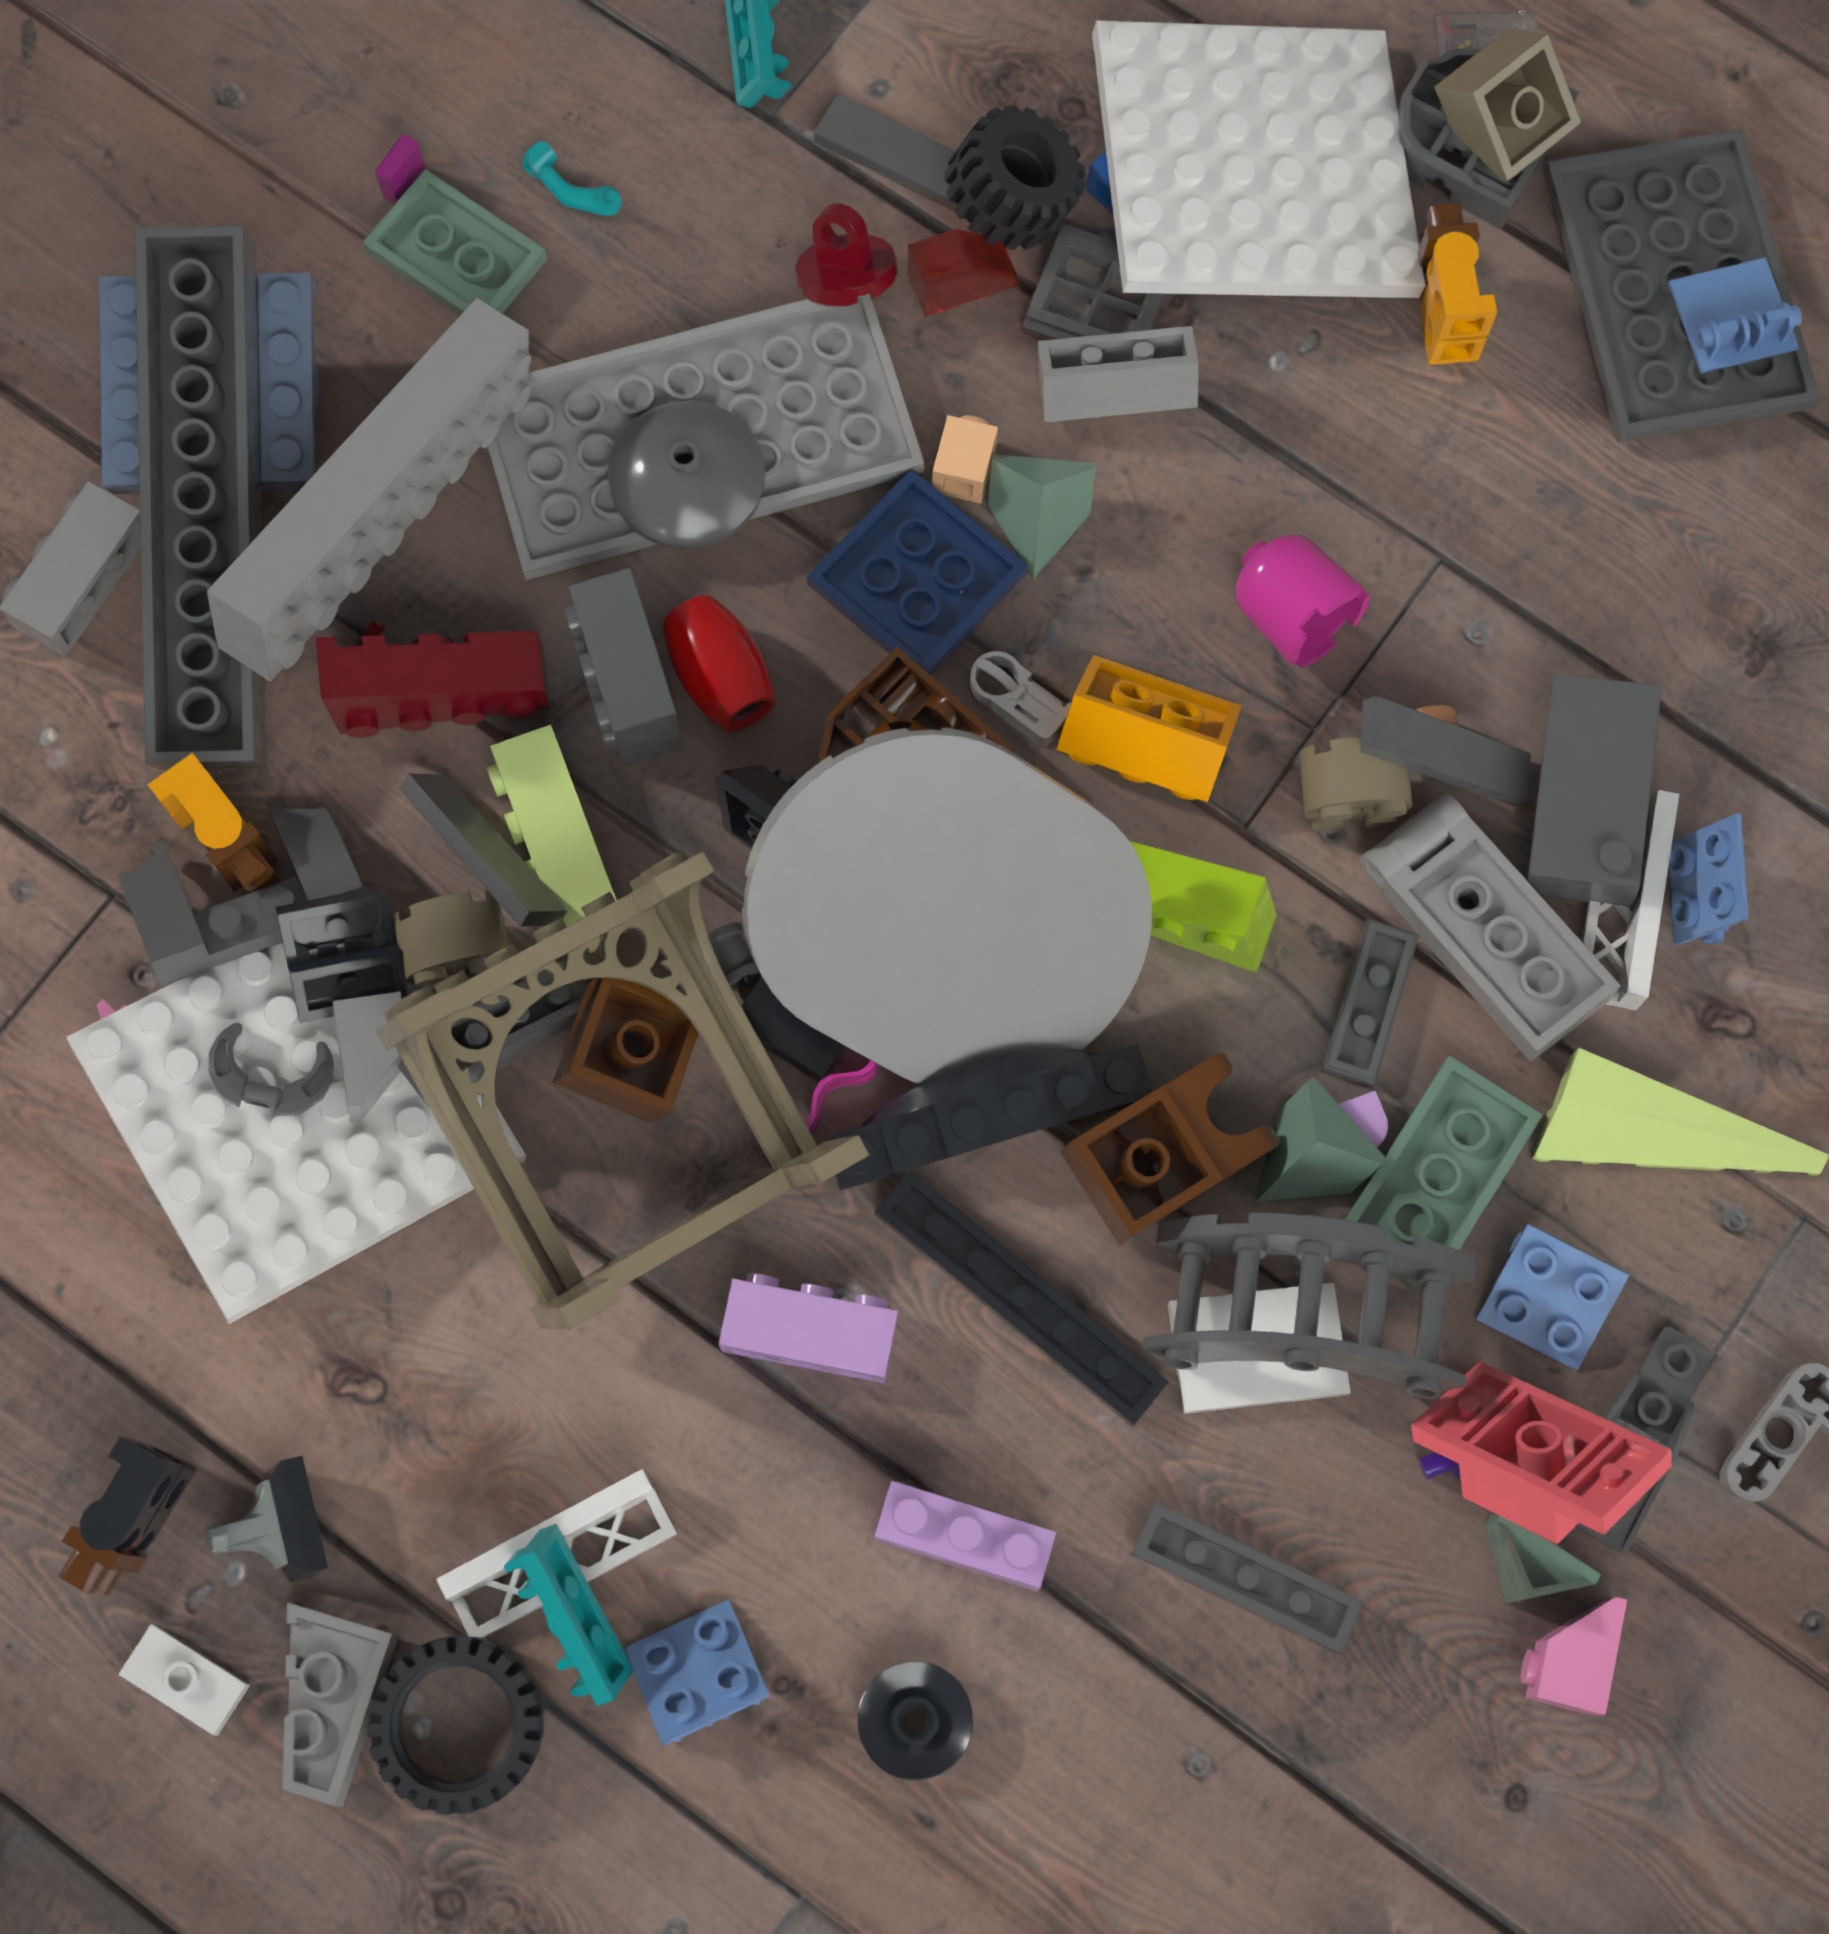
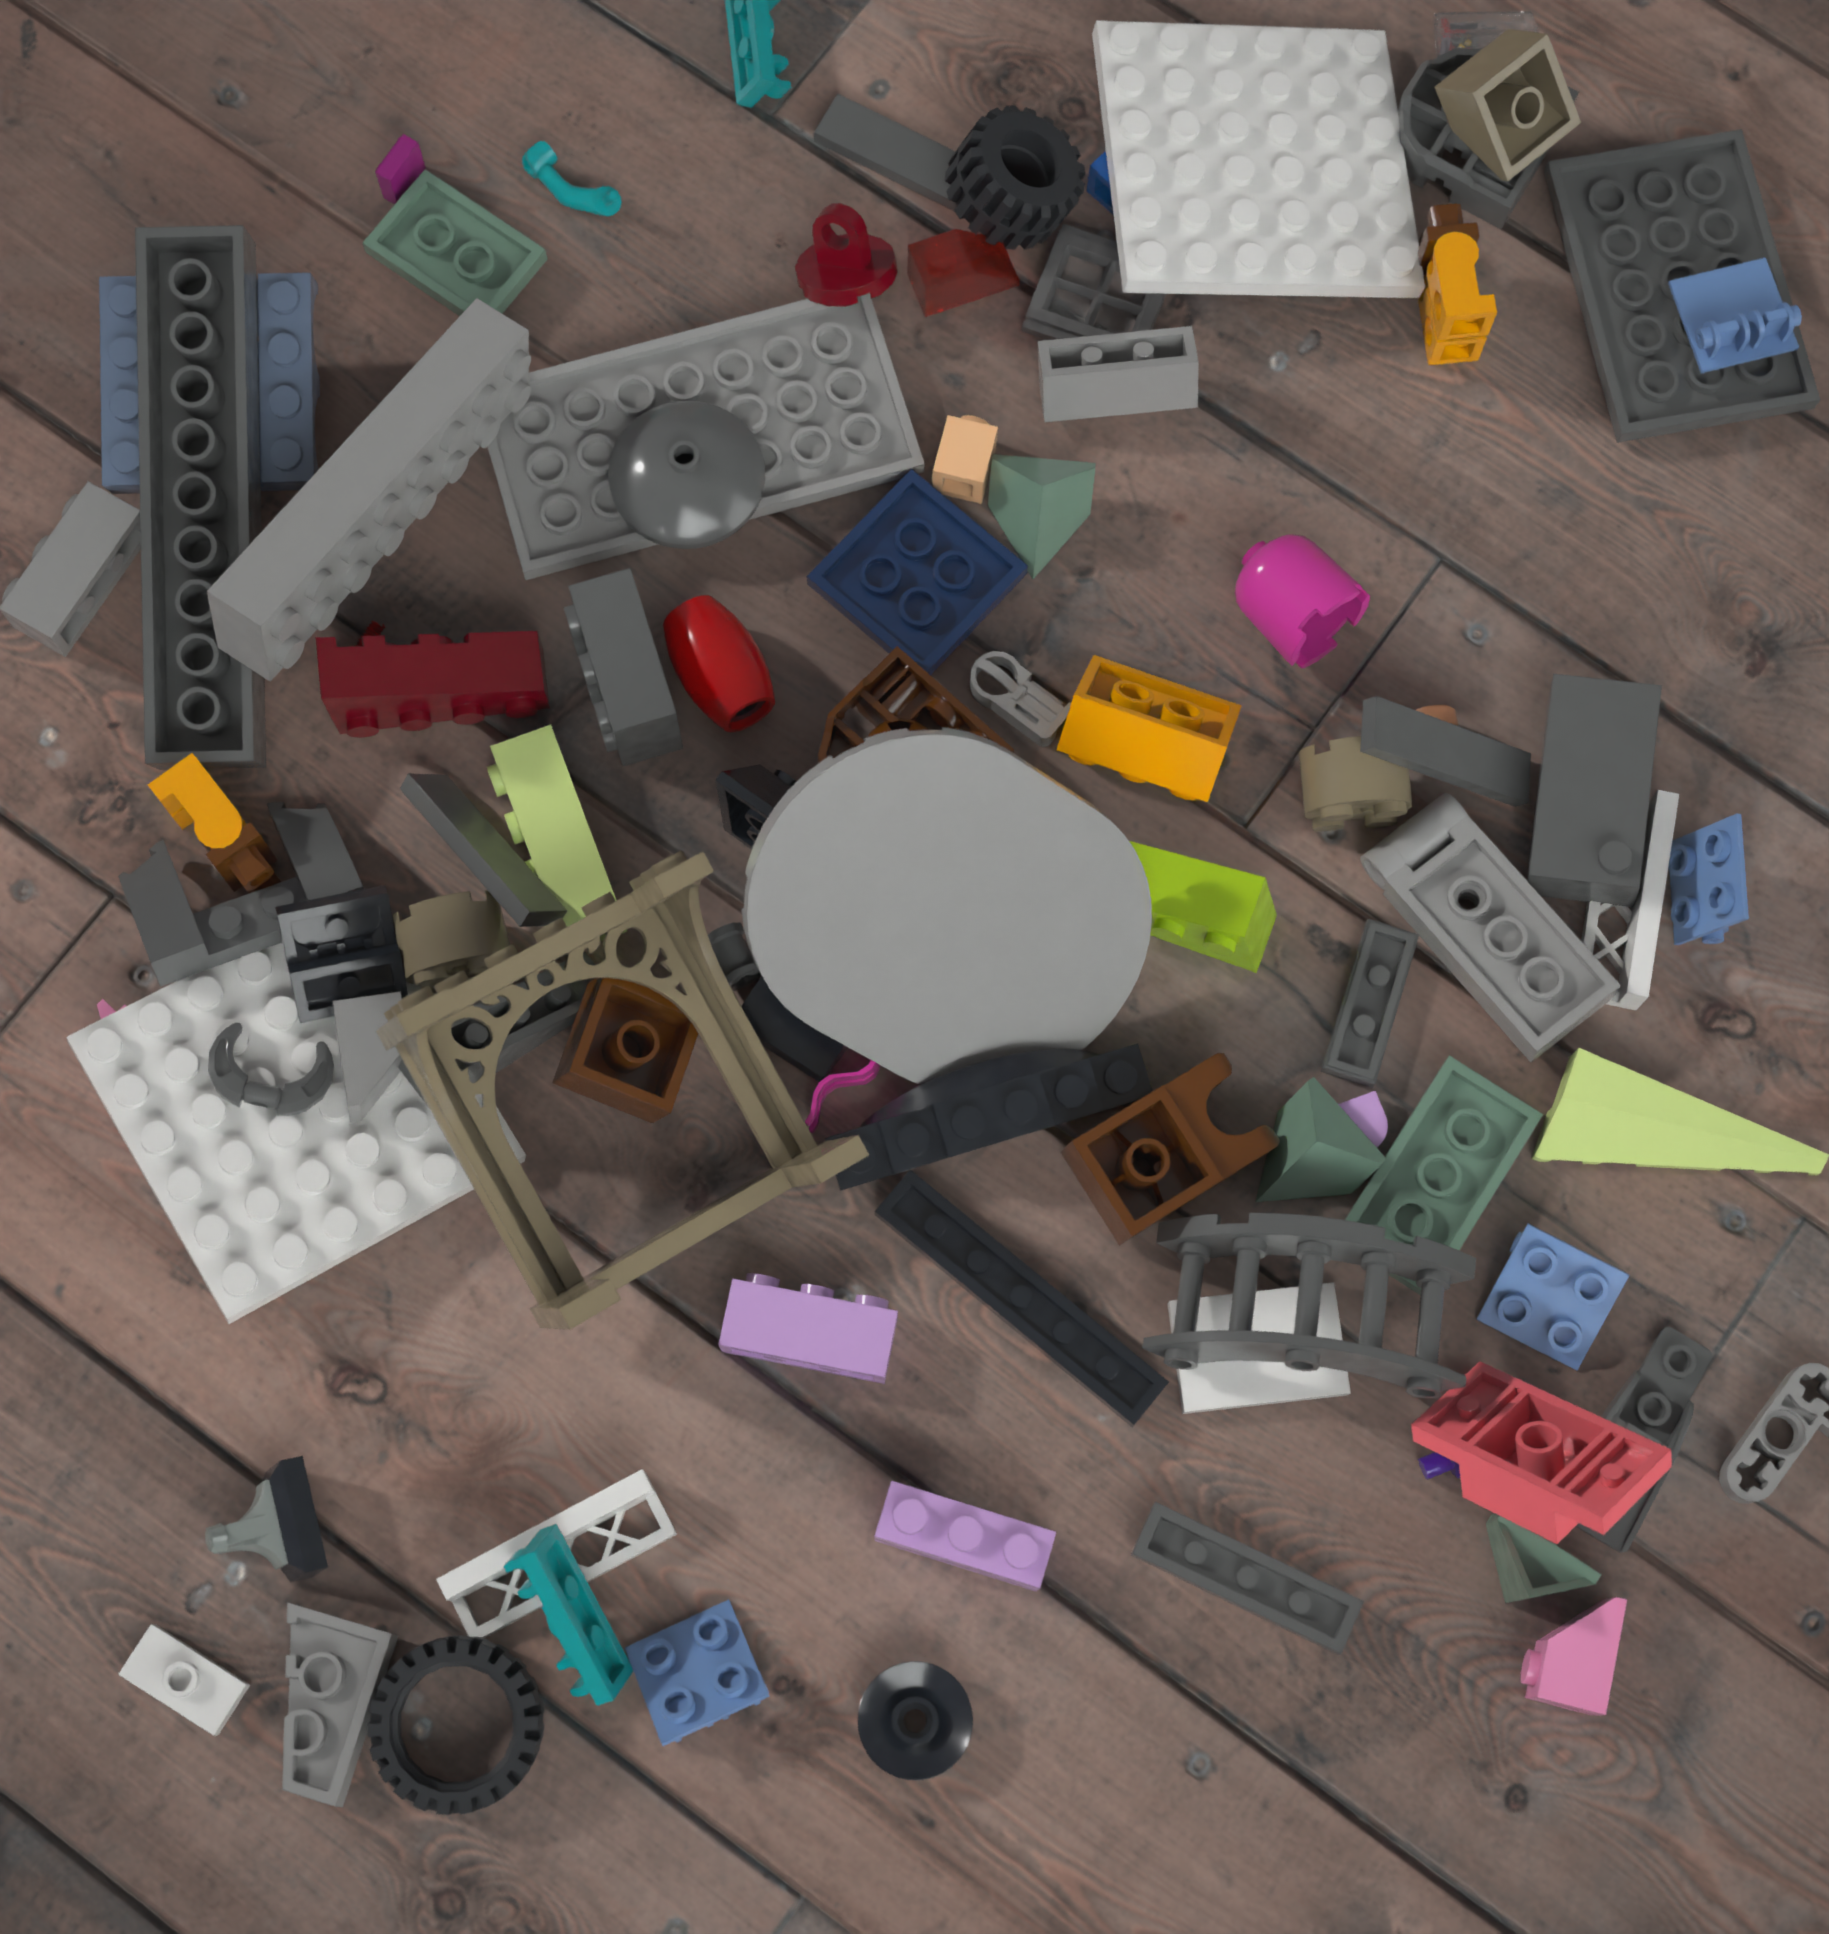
(125, 1517): black hips -> none

